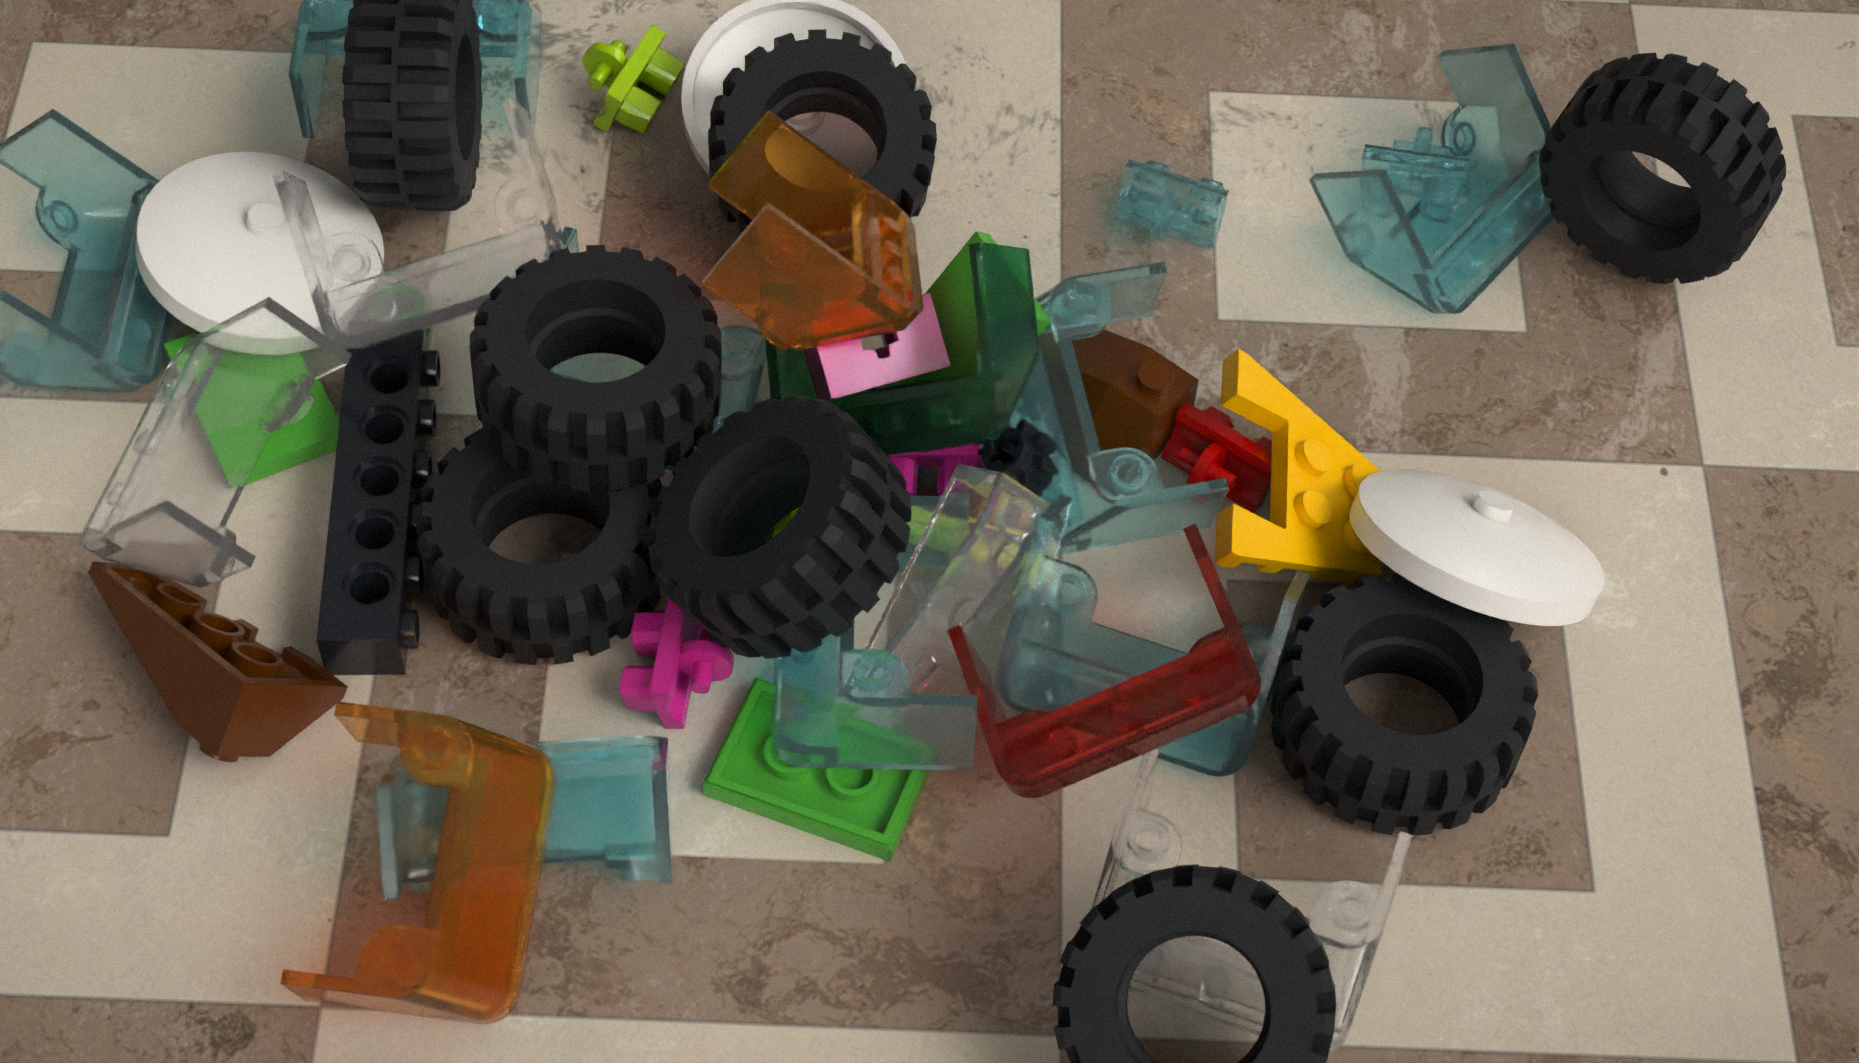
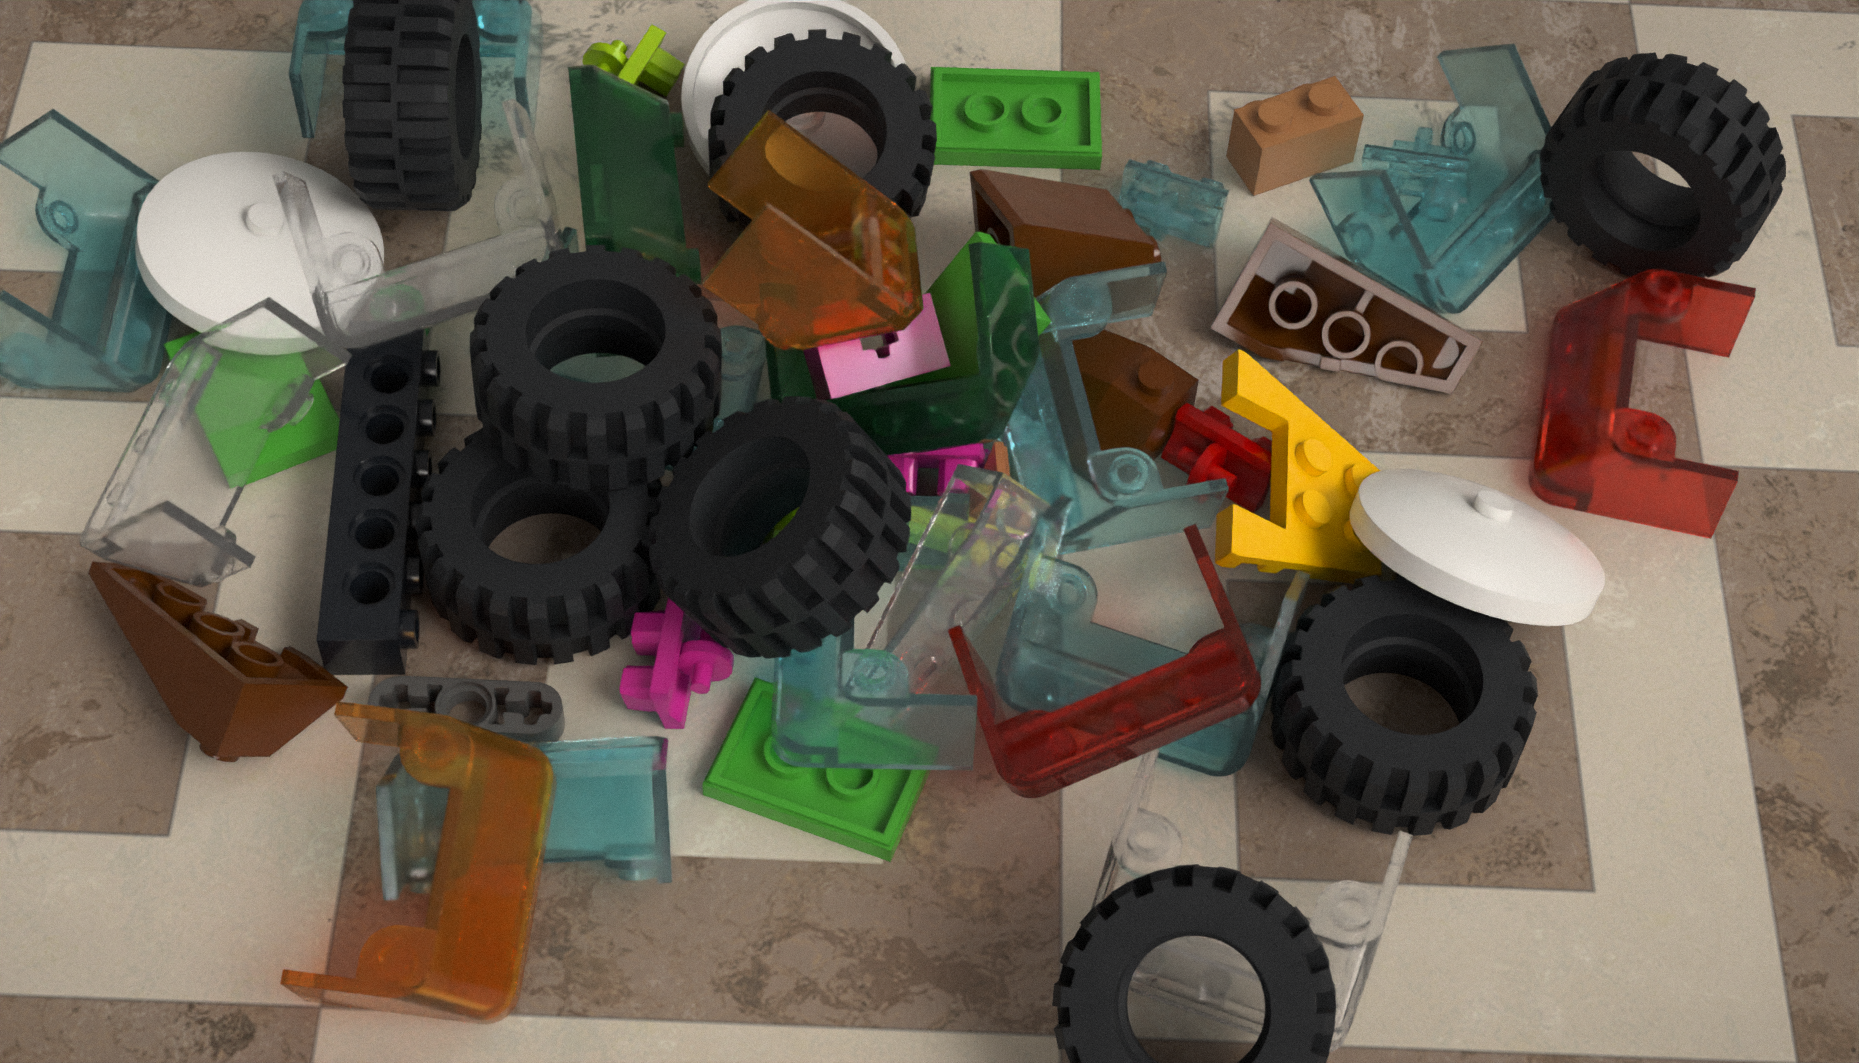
(448, 692): none -> dark grey beam
(629, 168): none -> clear green windscreen
(1016, 118): none -> bright green tile
(1022, 456): black gear -> none
(1061, 223): none -> reddish brown slope
(1294, 135): none -> medium nougat brick
(1329, 313): none -> reddish brown wedge
(1619, 459): none -> clear red windscreen

